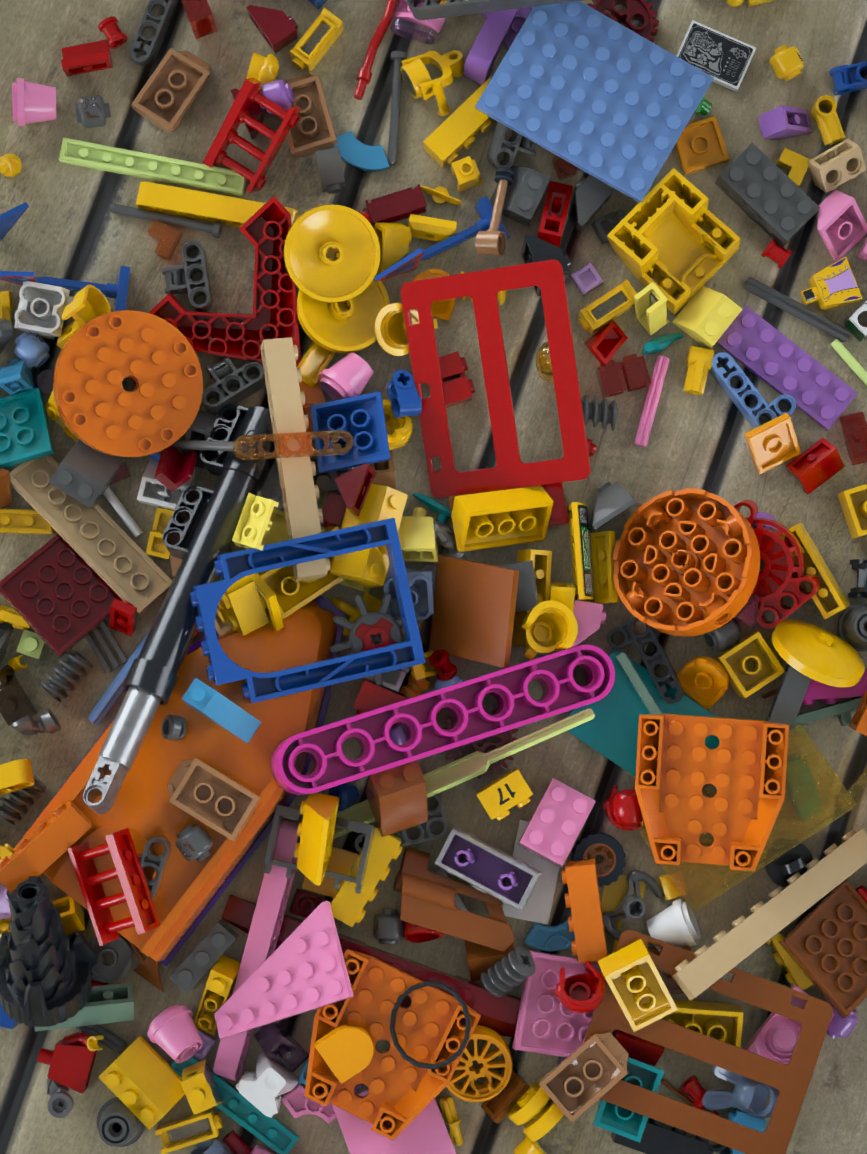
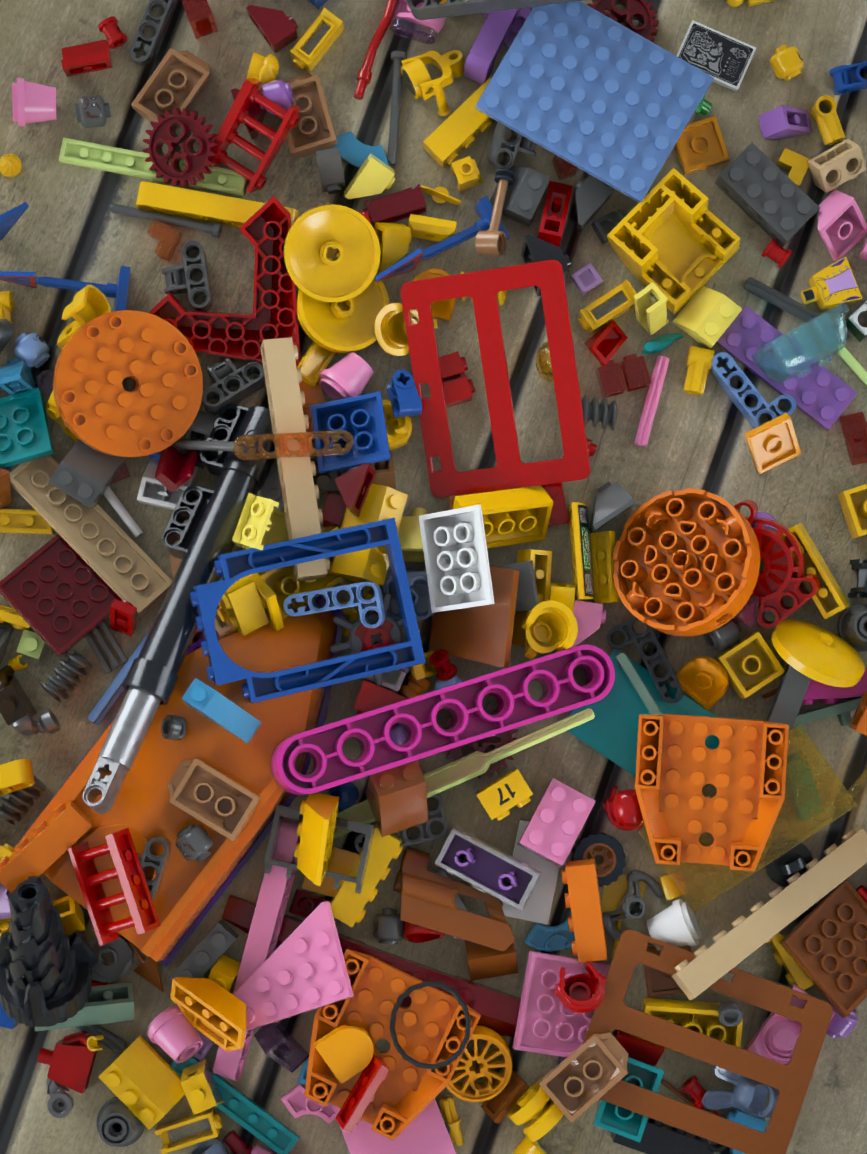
(41, 309): white piece -> none
(155, 544): yellow slope -> none
(165, 132): none -> dark red gear
(211, 1010): none -> light orange wedge
(266, 1084): white piece -> none
(334, 603): none -> medium blue beam
(362, 1094): none -> red plate
(370, 179): none -> light yellow slope
(435, 506): teal bar -> none
(456, 559): none -> white slope
(508, 972): dark grey piece -> none
(637, 985): yellow slope -> none
(730, 1013): none -> dark grey tile
(804, 346): none -> clear light blue windscreen
(816, 465): red panel -> none

